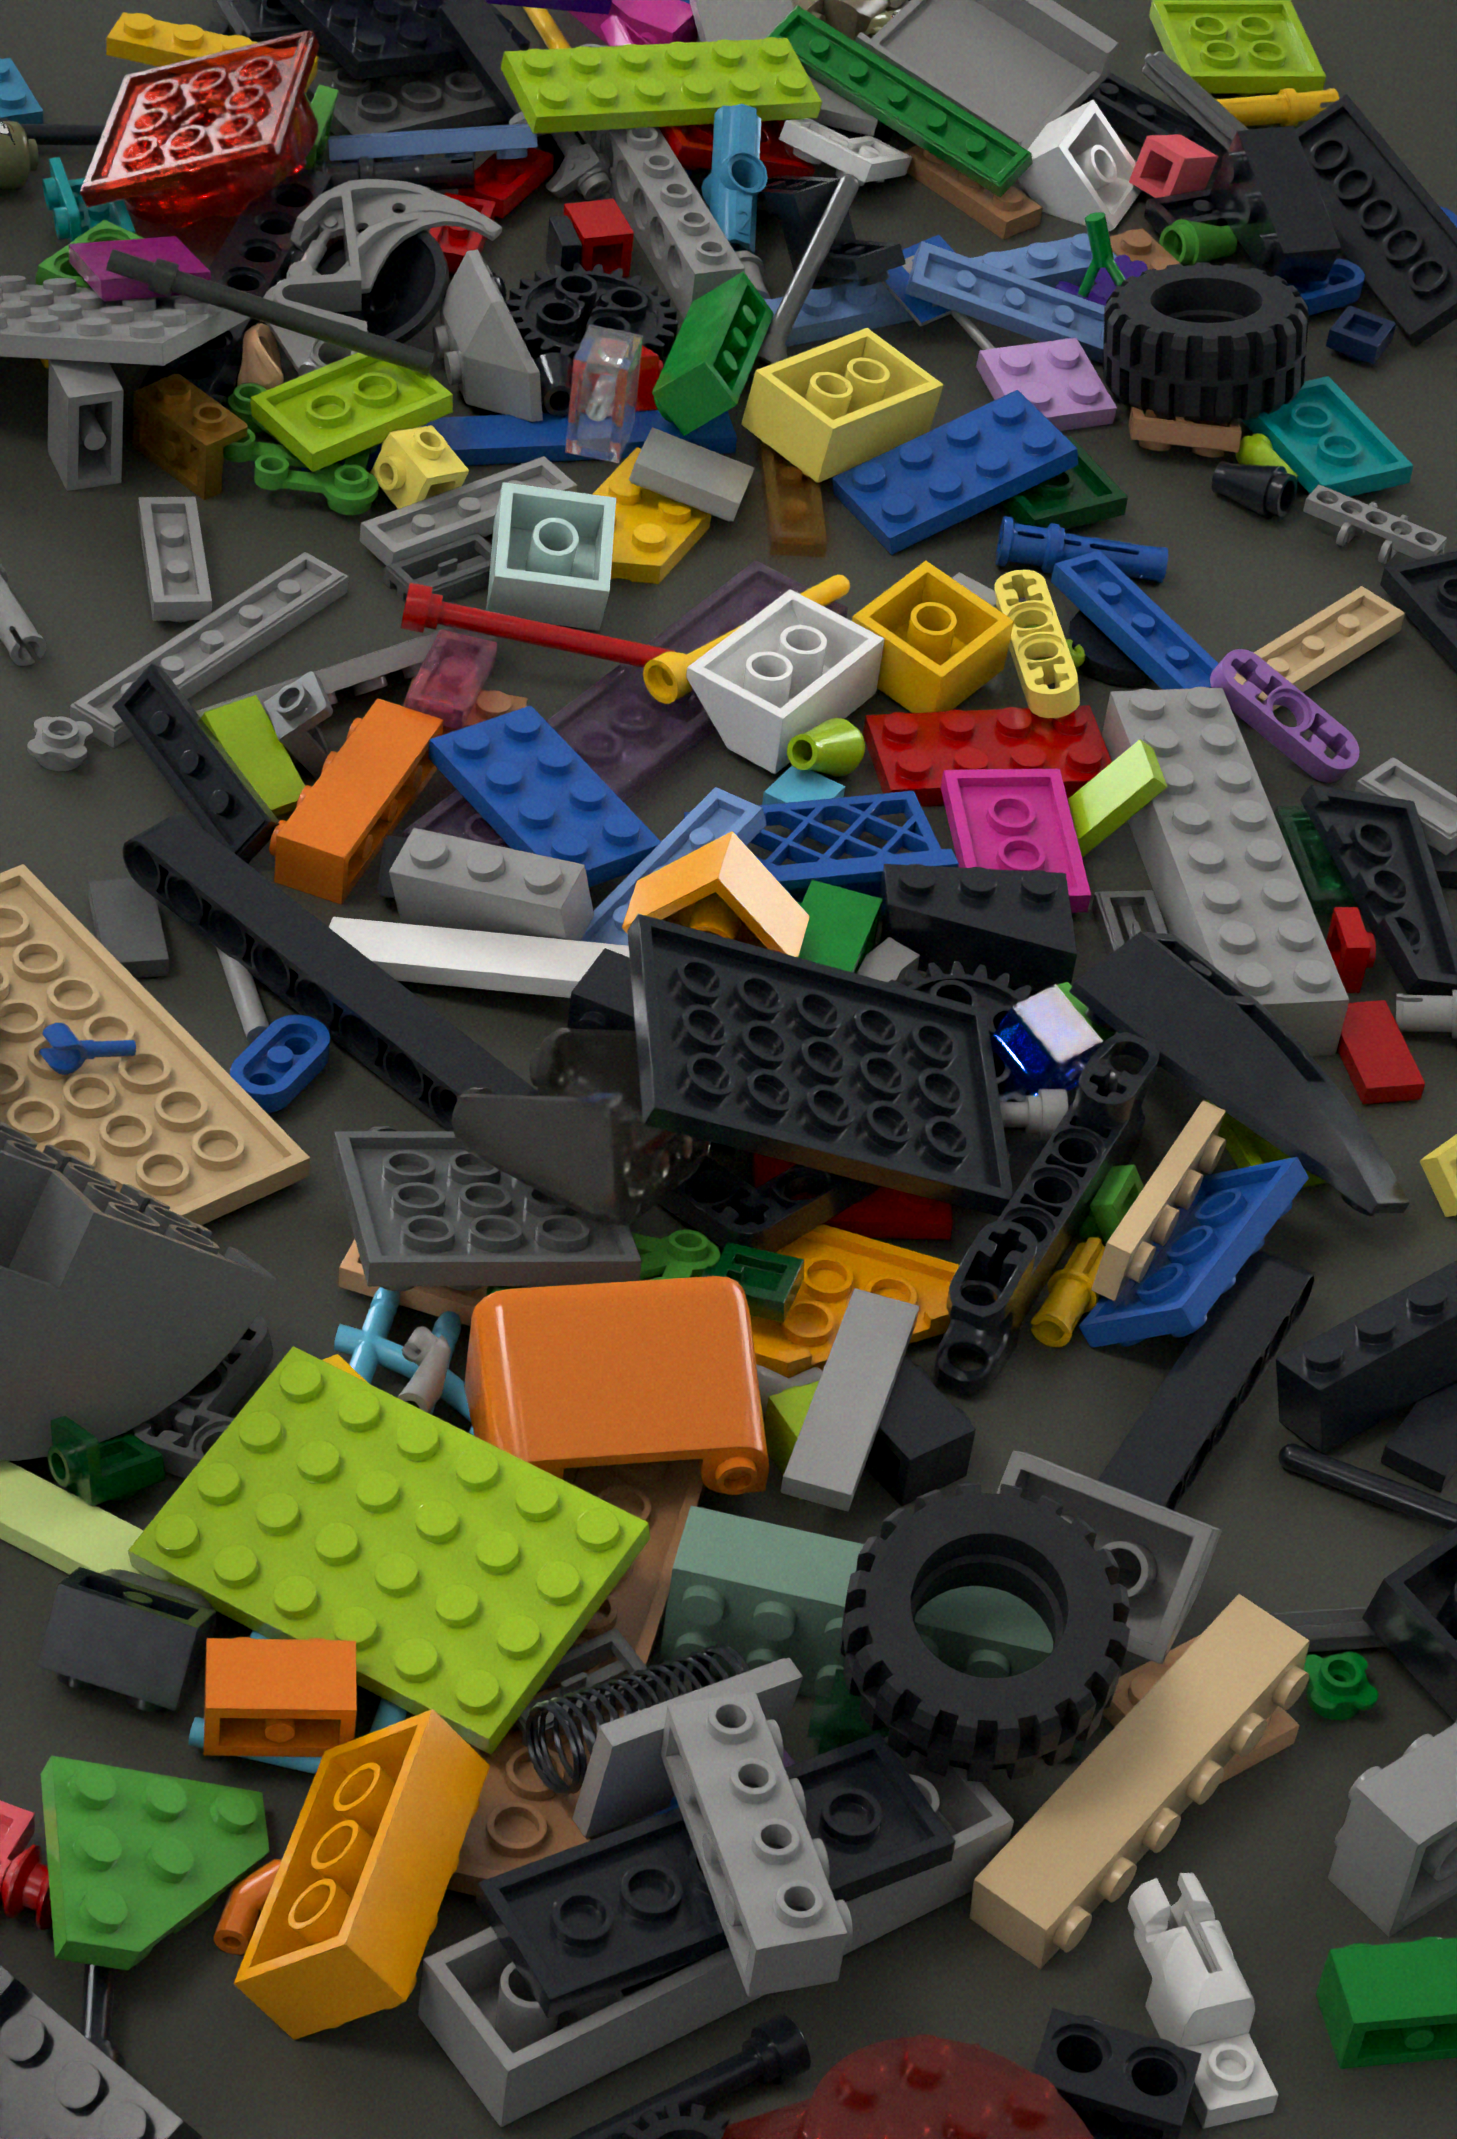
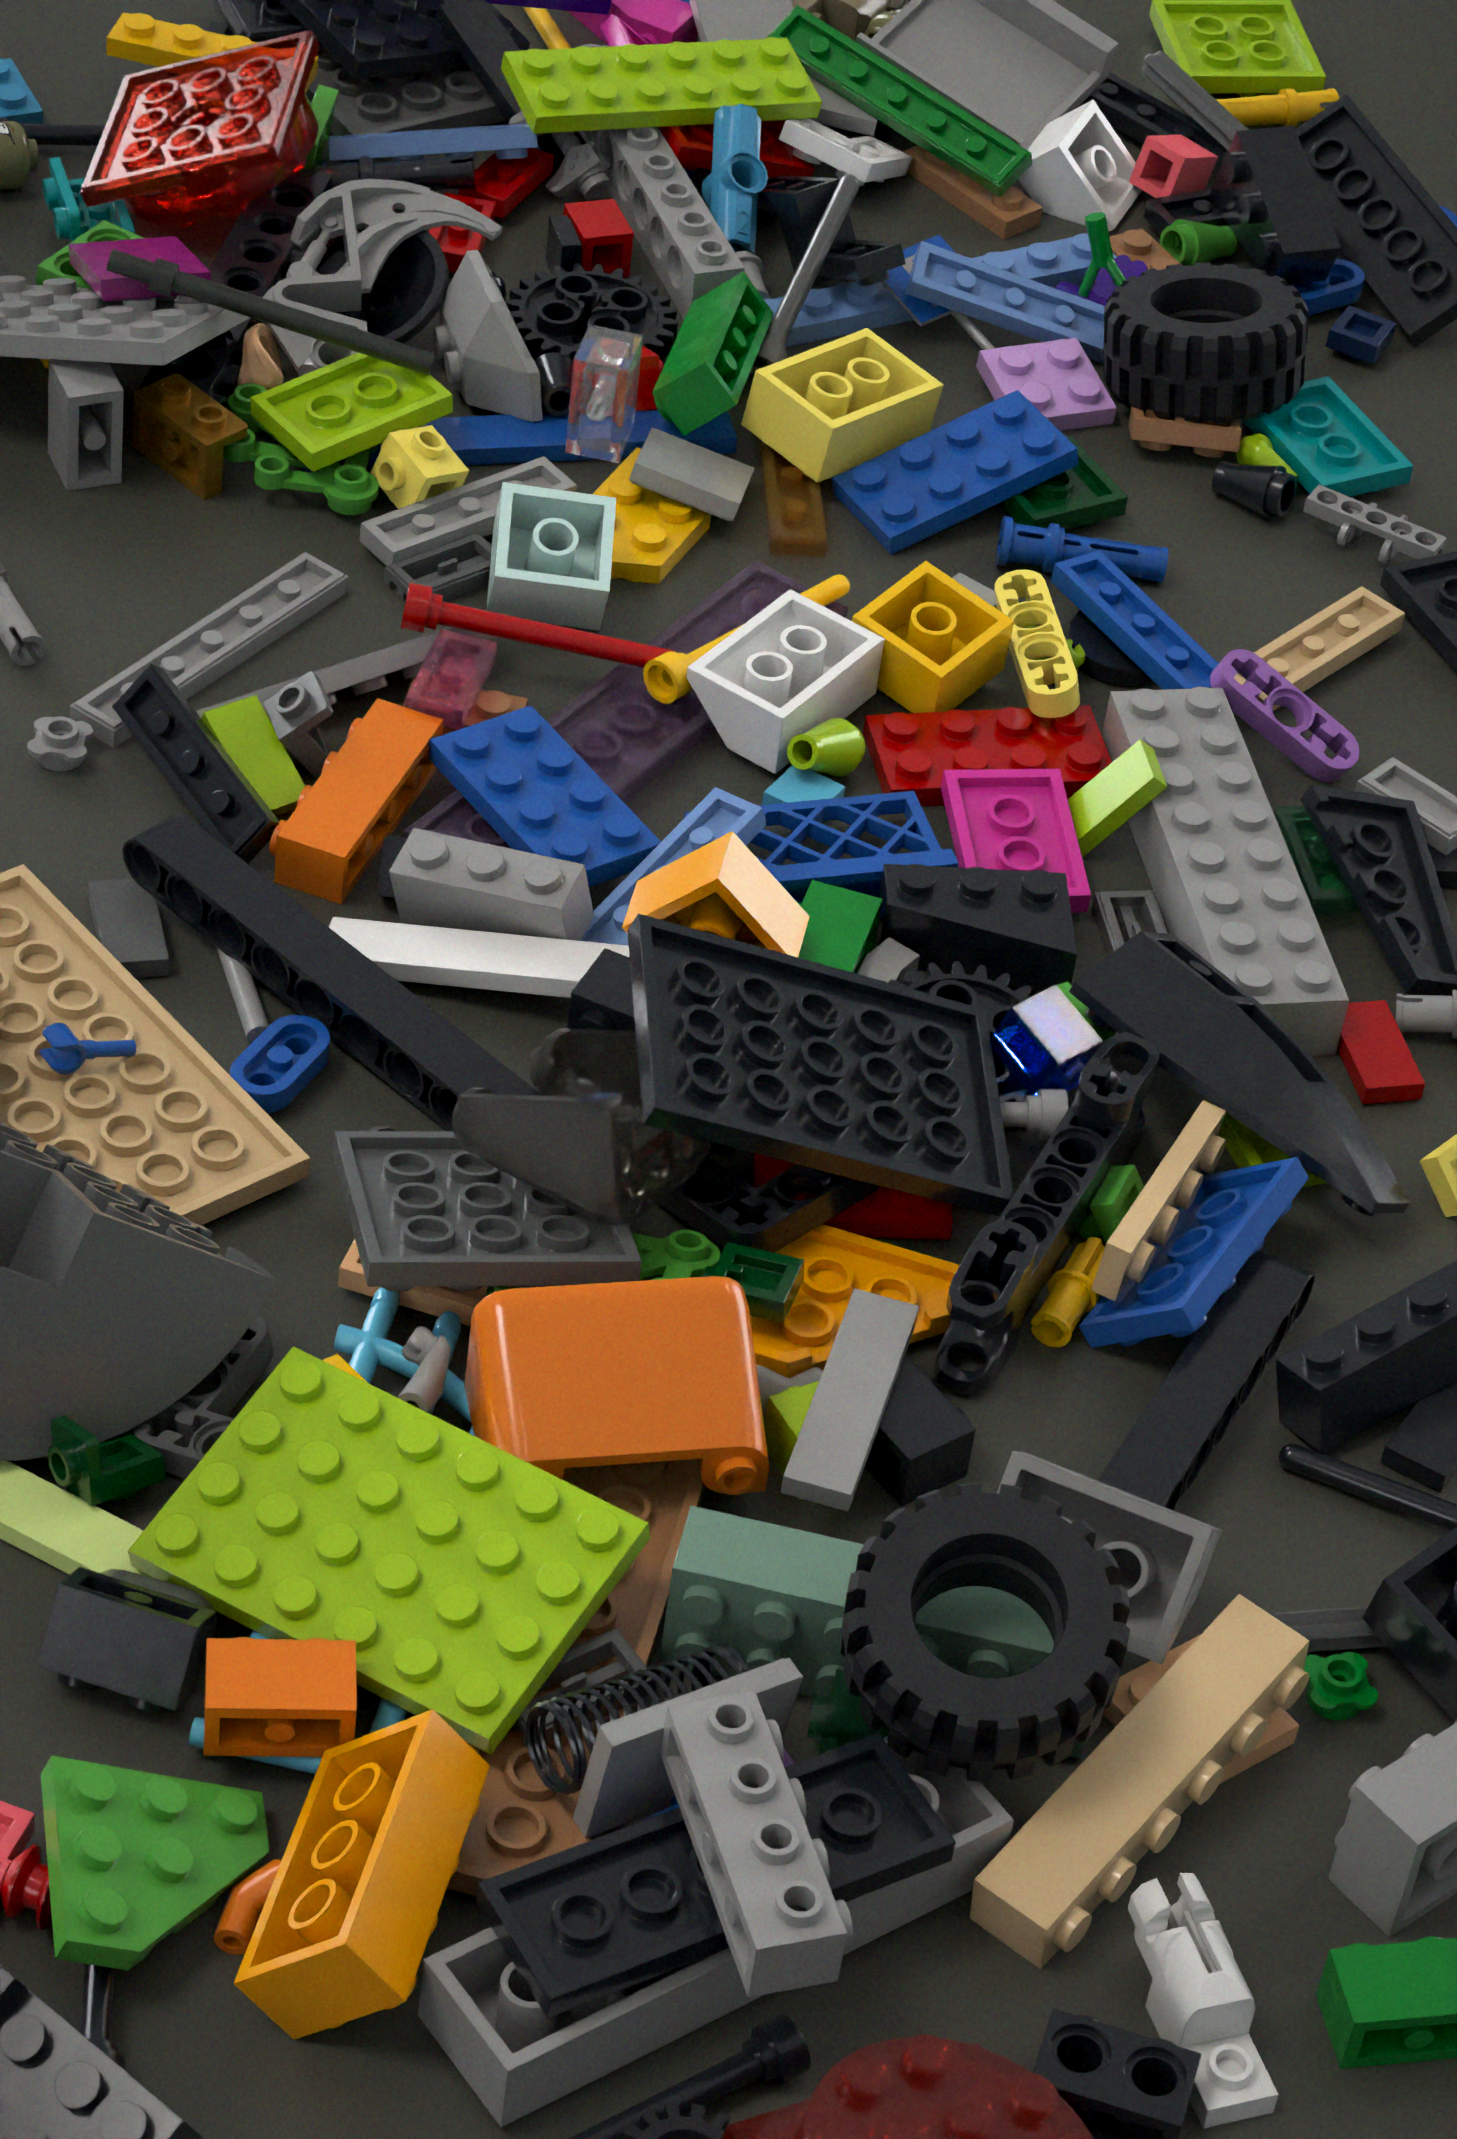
(174, 558): light grey plate -> none
(1350, 947): red plate -> none

